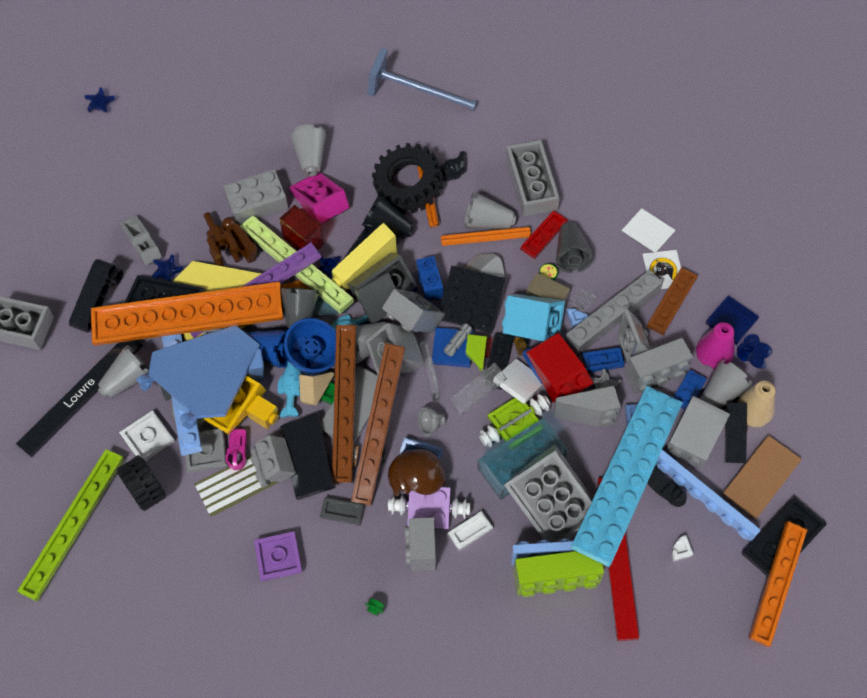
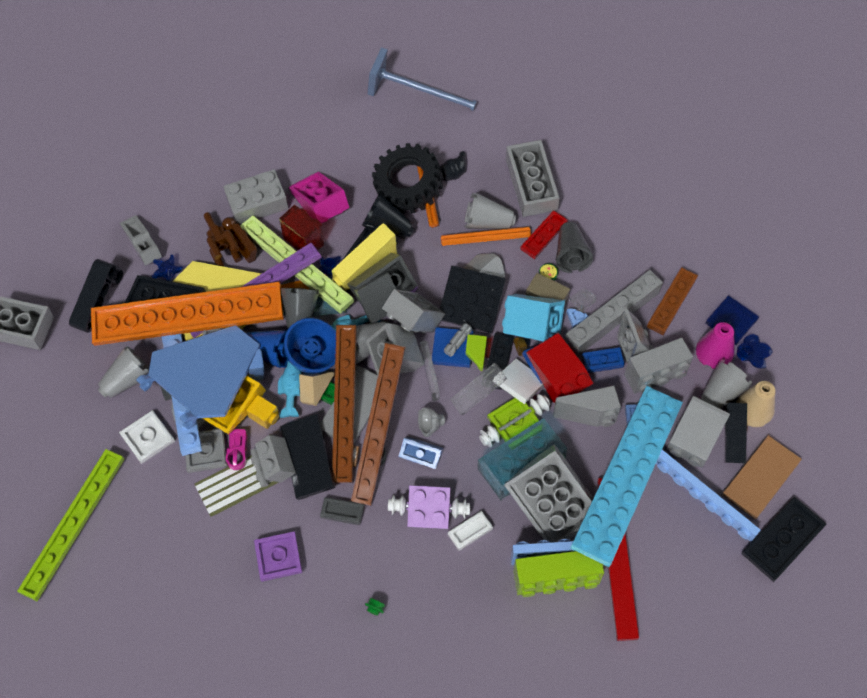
(71, 402): black tile -> none
(99, 101): clear blue animal -> none
(141, 483): black tyre -> none
(309, 147): light grey cone -> none
(416, 472): reddish brown piece -> none
(421, 538): light grey brick -> none
(429, 278): blue brick -> none
(604, 381): light grey animal -> none
(648, 230): white sticker -> none
(663, 265): sticker -> none
(666, 488): black piece -> none
(681, 549): white tile -> none
(689, 387): blue plate -> none
(777, 584): orange tile -> none

